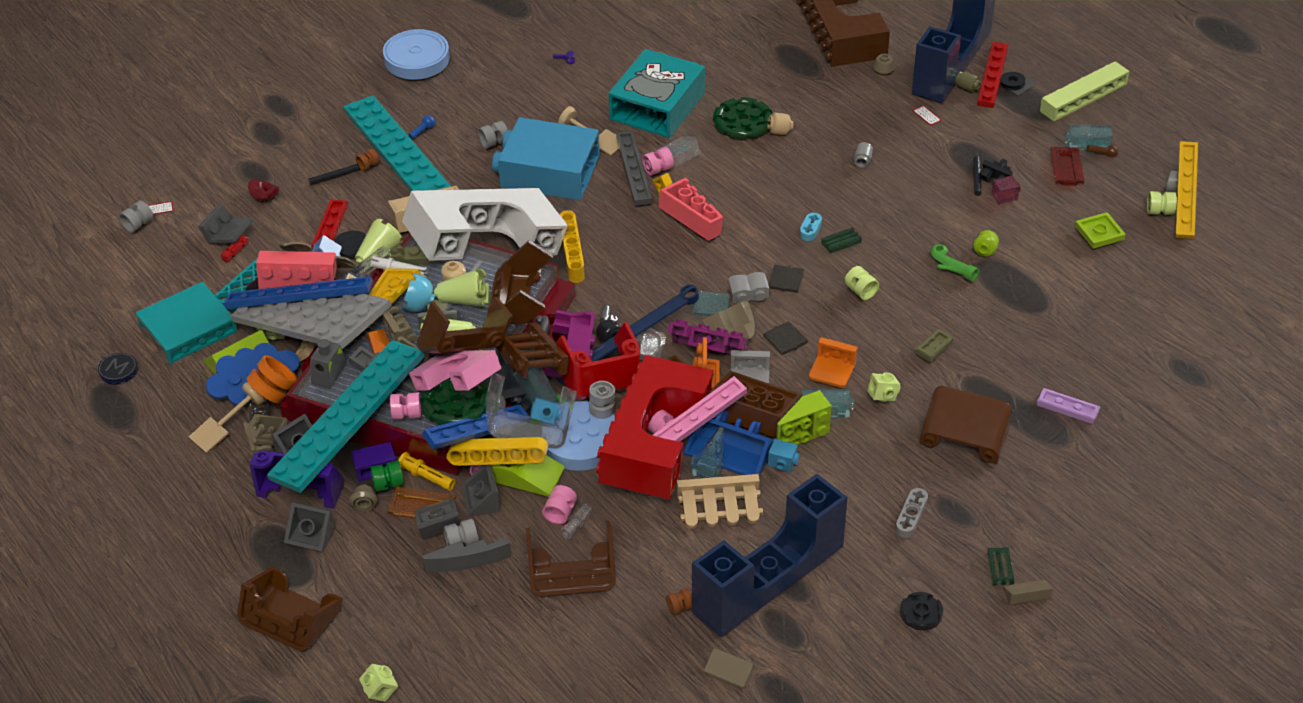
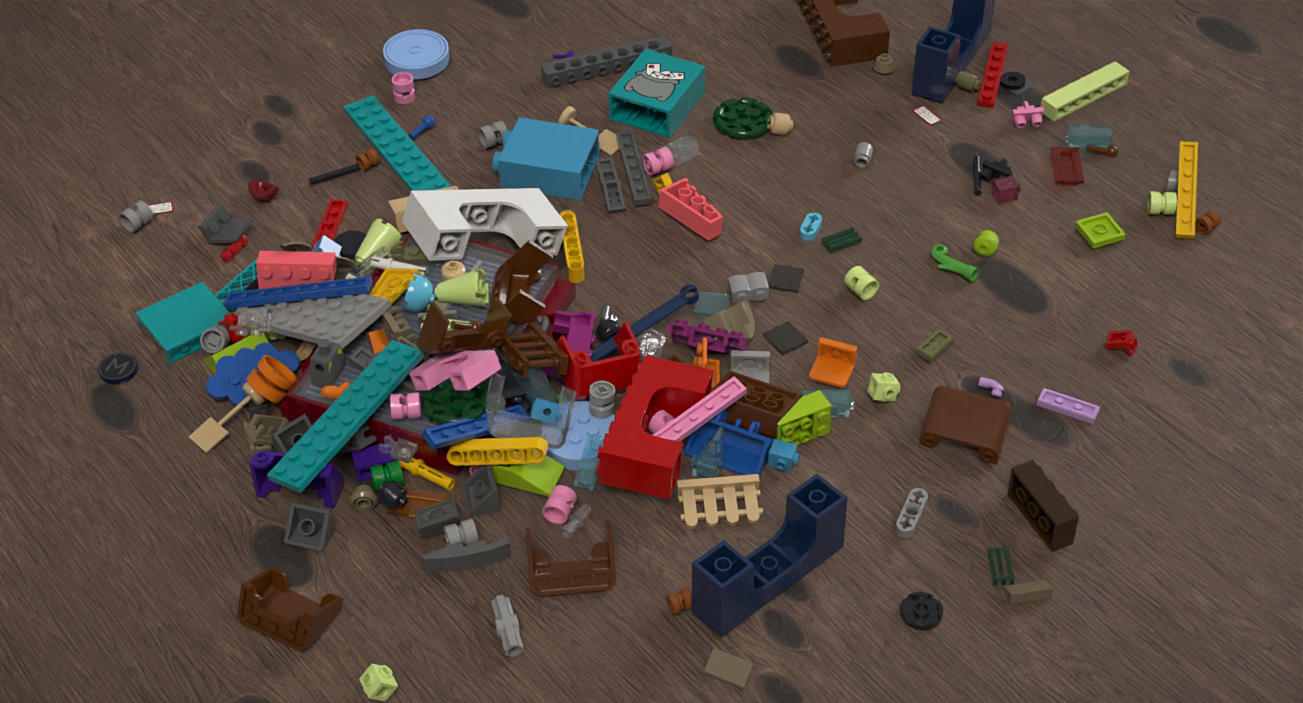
(212, 341): none -> light grey wheel
(231, 320): none -> red bracket
(253, 321): none -> clear bracket
(334, 392): none -> orange arm
(358, 441): none -> dark grey hinge
(392, 495): none -> black head
(400, 450): none -> clear plate
(403, 88): none -> bright pink wheel
(476, 325): none -> reddish brown bar
(507, 626): none -> light grey piece
(586, 473): none -> clear light blue brick
(599, 62): none -> dark grey brick
(610, 184): none -> dark grey slope
(997, 388): none -> lavender arm
(1027, 113): none -> bright pink hips
(1042, 505): none -> dark brown brick
(1122, 340): none -> red bracket
(1207, 222): none -> dark orange wheel

